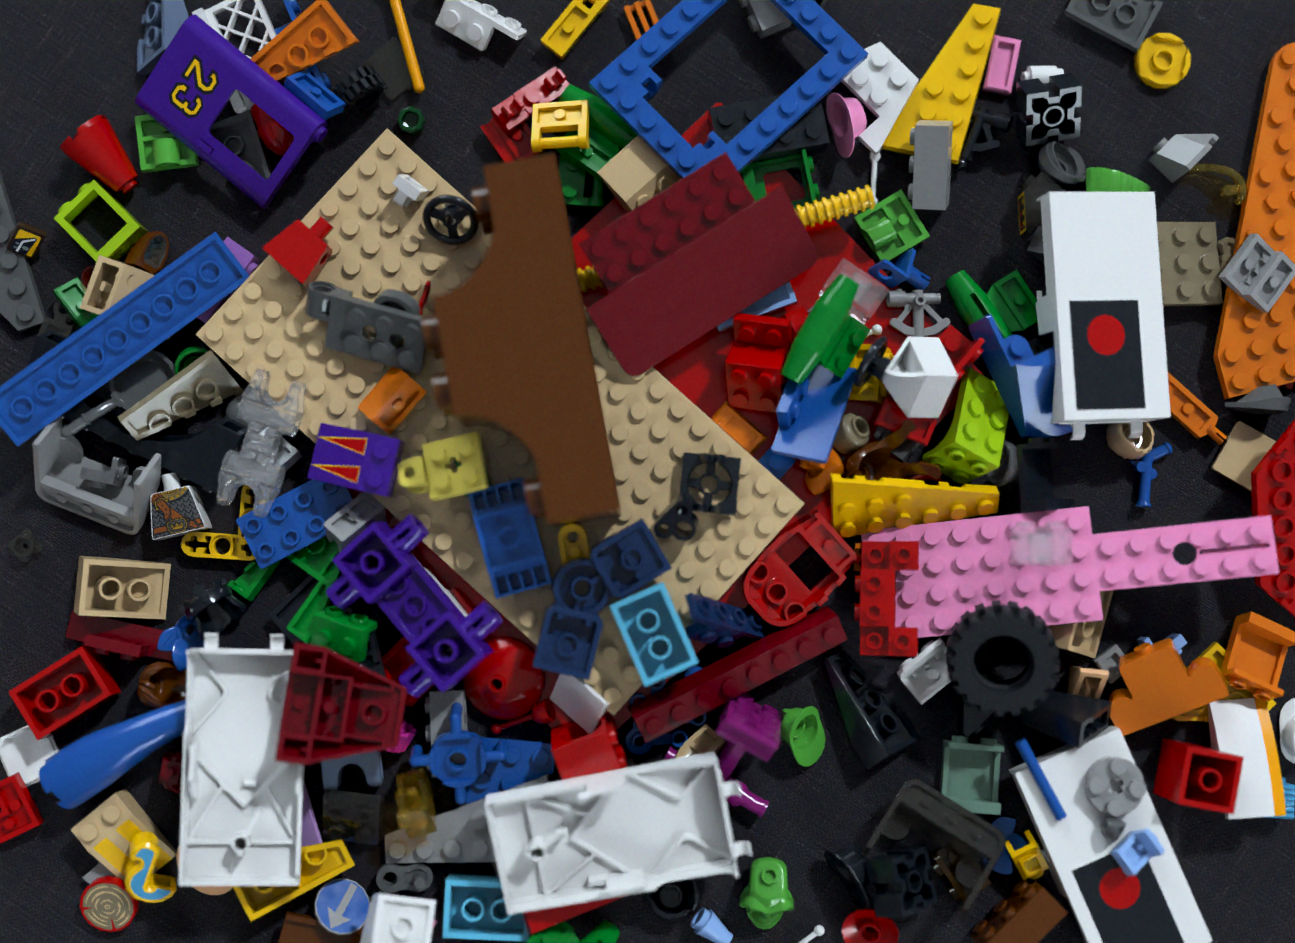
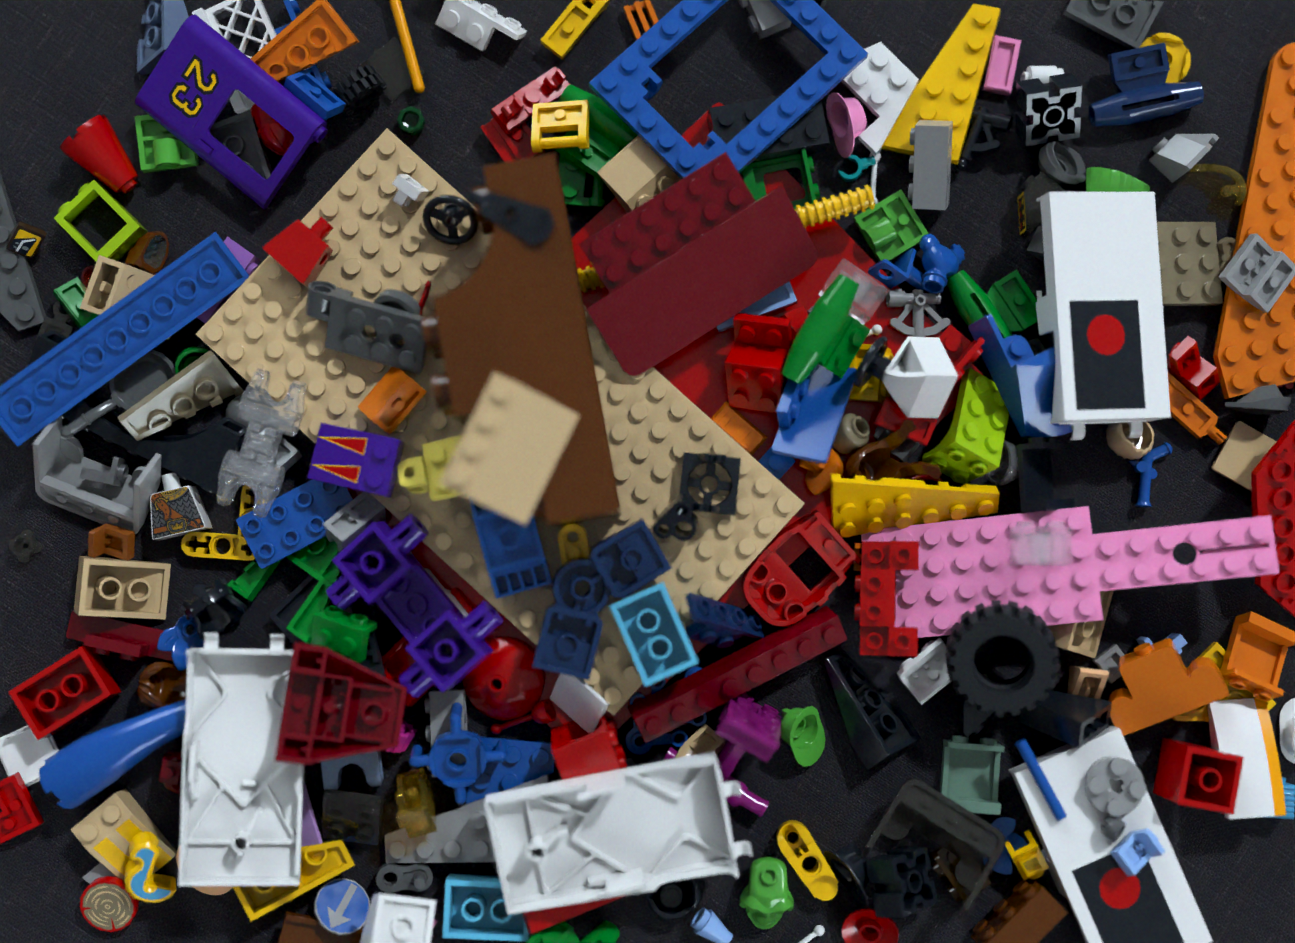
(111, 541): none -> dark orange bracket
(509, 448): none -> tan slope
(524, 220): none -> black piece
(820, 878): none -> yellow piece
(862, 163): none -> teal piece
(938, 263): none -> blue animal
(1143, 92): none -> dark blue plate
(1191, 369): none -> red brick

